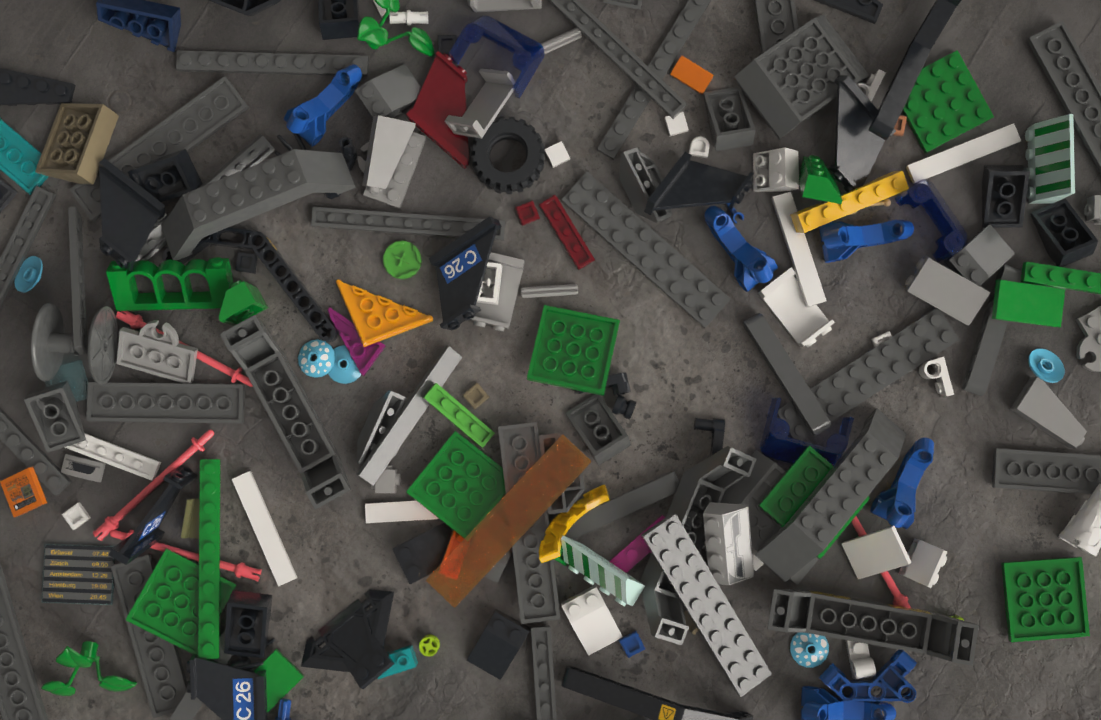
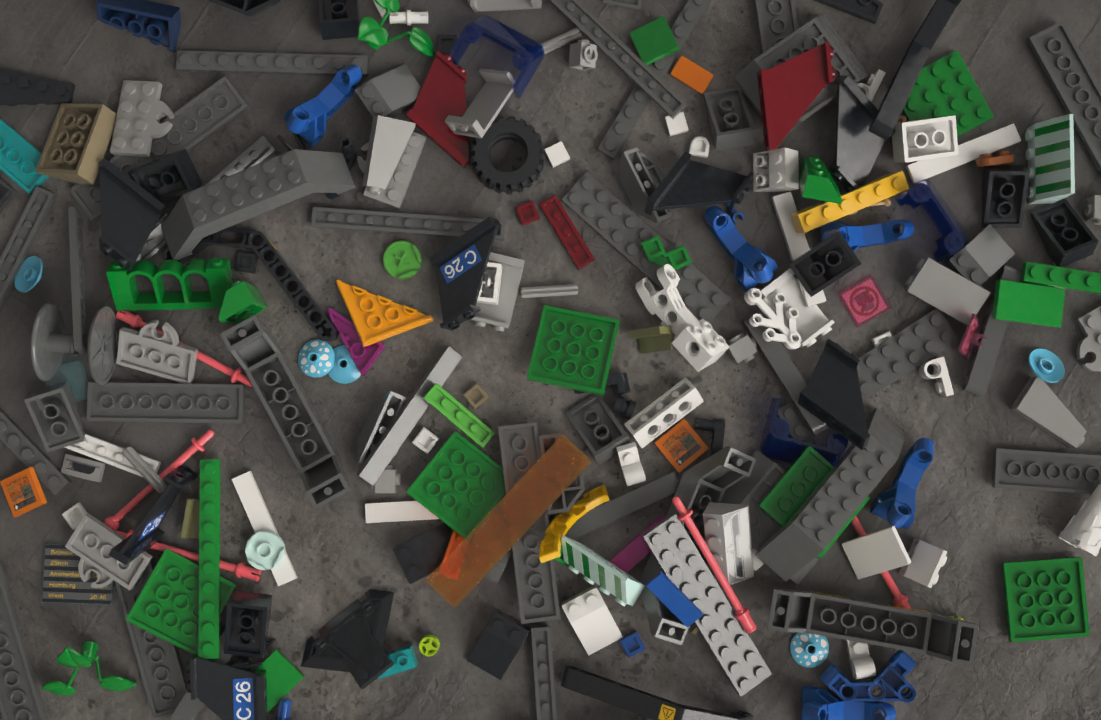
(93, 543): none -> light grey plate
(139, 118): none -> light grey plate
(144, 469): none -> light grey axle
(265, 550): none -> light aqua tile
(425, 440): none -> white tile
(583, 55): none -> light grey brick
(630, 464): none -> white plate
(653, 338): none -> olive panel
(654, 40): none -> green tile
(657, 255): none -> green tile
(664, 412): none -> white brick
(674, 599): none -> blue tile
(681, 445): none -> orange tile
(693, 338): none -> white brick
(741, 612): none -> coral bar
(742, 348): none -> light grey brick
(775, 319): none -> white plant
(790, 90): none -> dark red piece
(824, 263): none -> black slope
(836, 394): none -> black piece
(864, 301): none -> clear pink piece
(925, 139): none -> white slope
(971, 337): none -> clear pink piece
(988, 160): none -> dark orange plate

